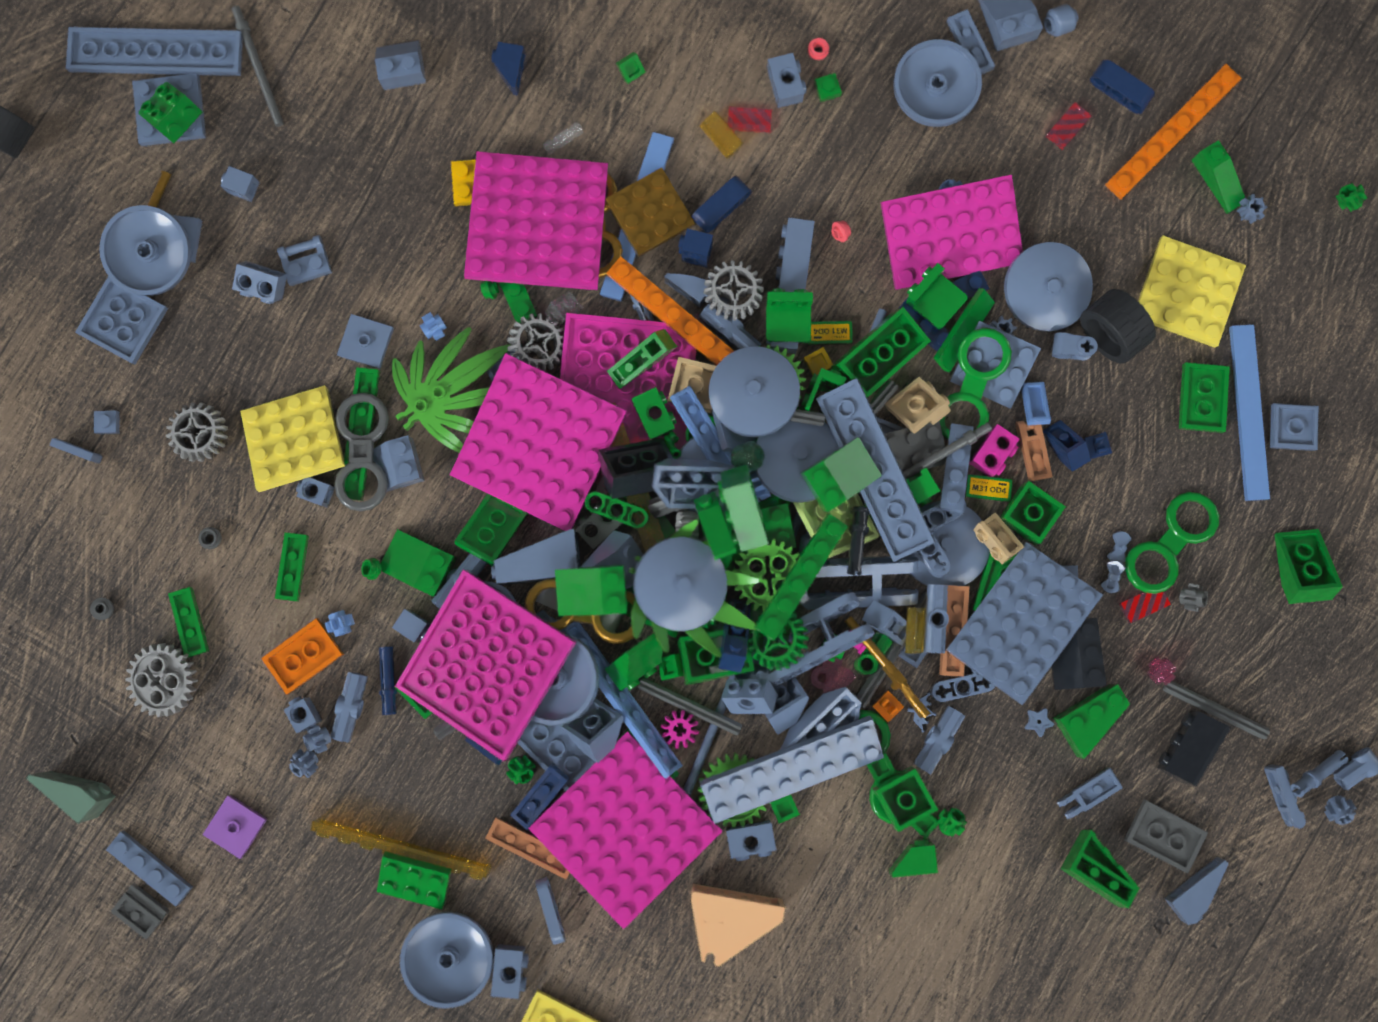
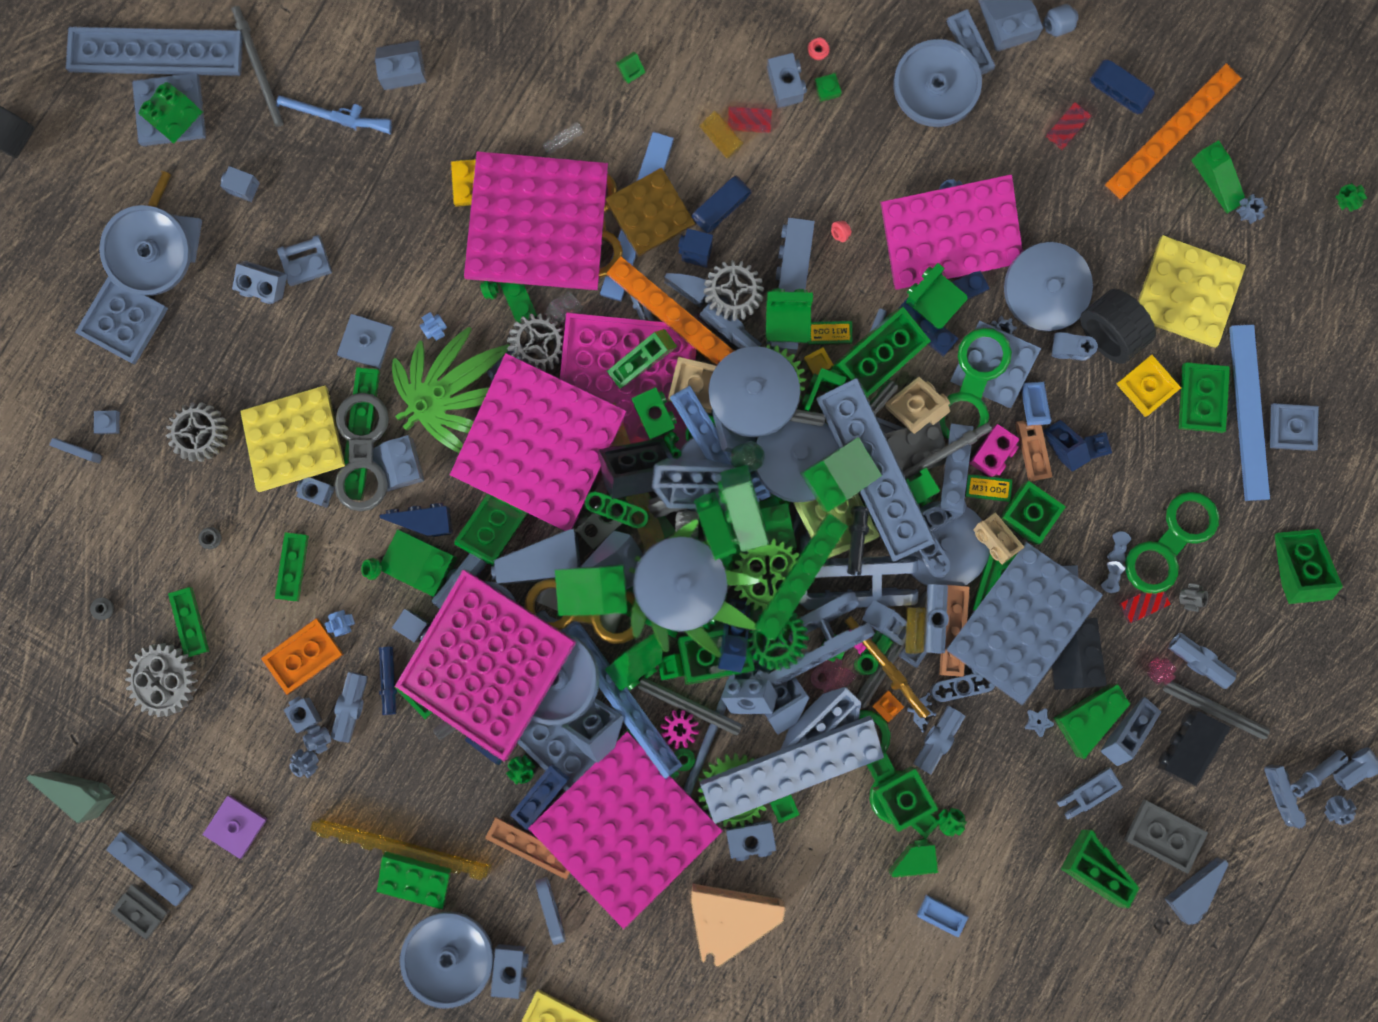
(351, 121): none -> medium blue piece
(430, 521): none -> dark blue slope
(509, 63): dark blue slope -> none
(689, 754): none -> green plate
(942, 916): none -> medium blue tile
(975, 311): green tile -> none
(1131, 732): none -> sand blue slope
(1148, 385): none -> yellow plate
(1202, 660): none -> sand blue piece

